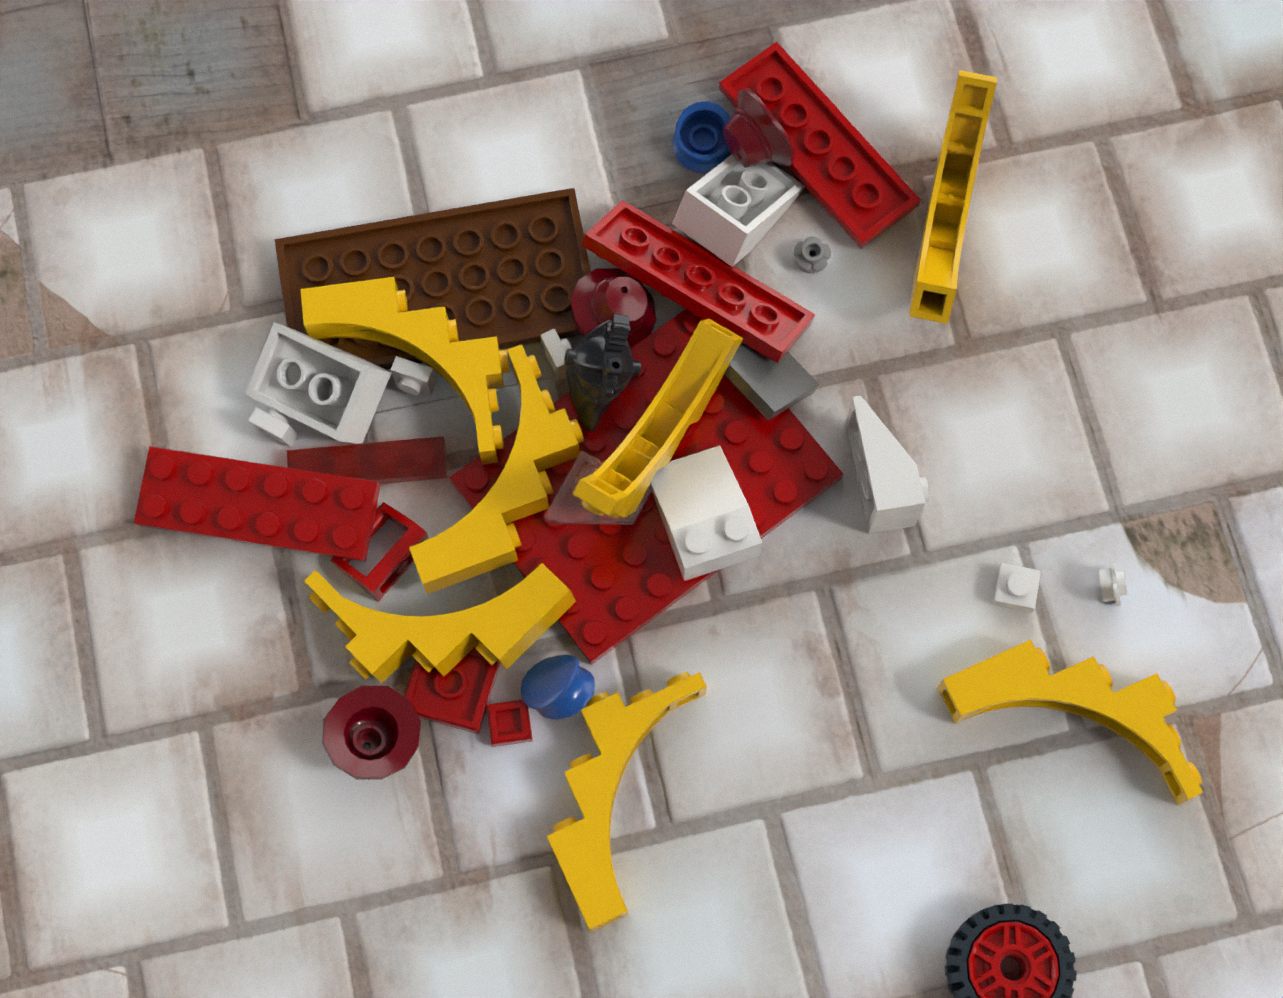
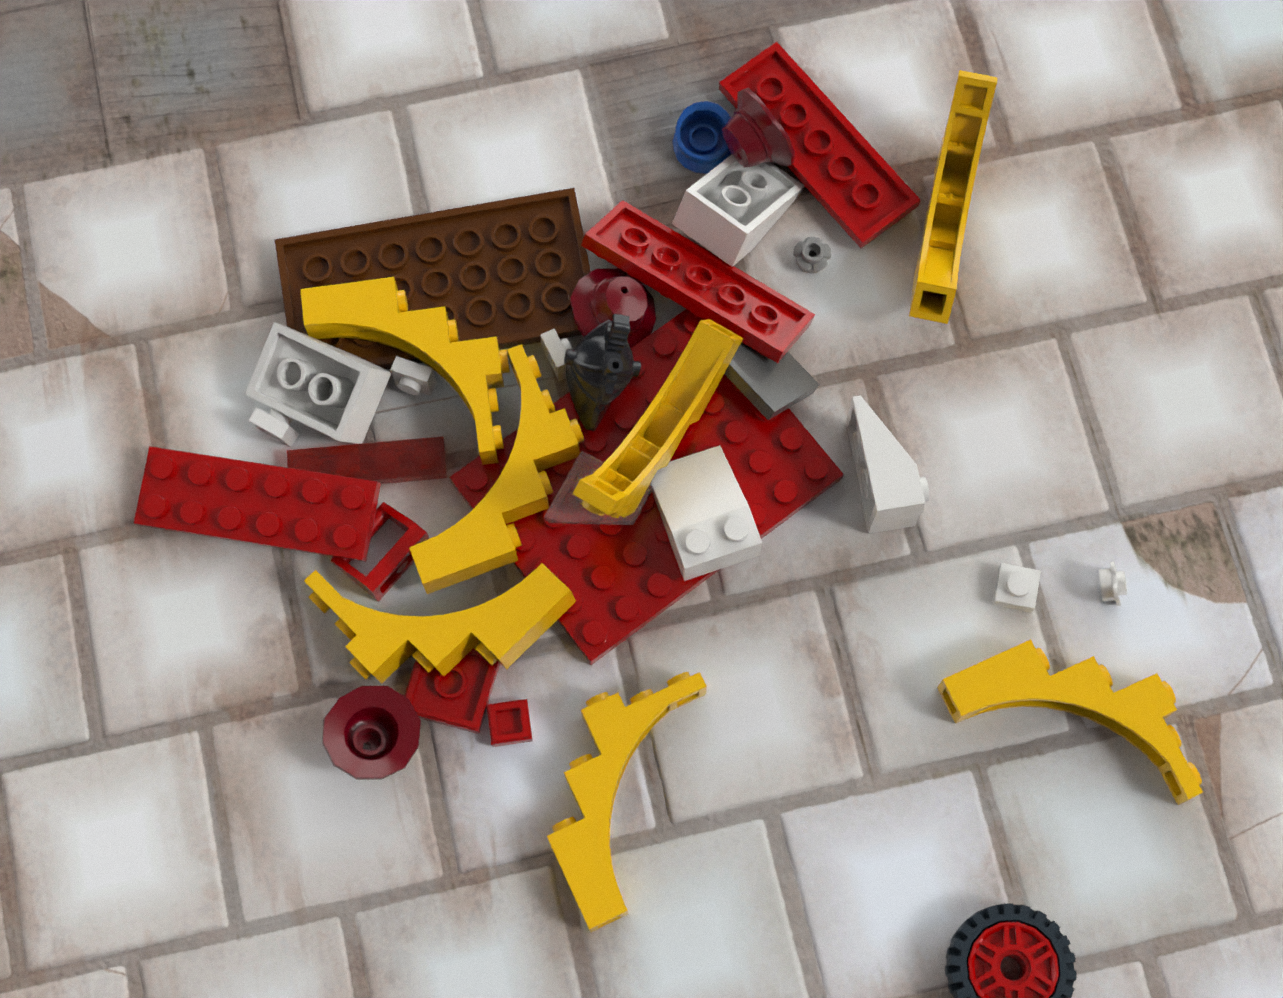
(557, 687): blue piece -> none

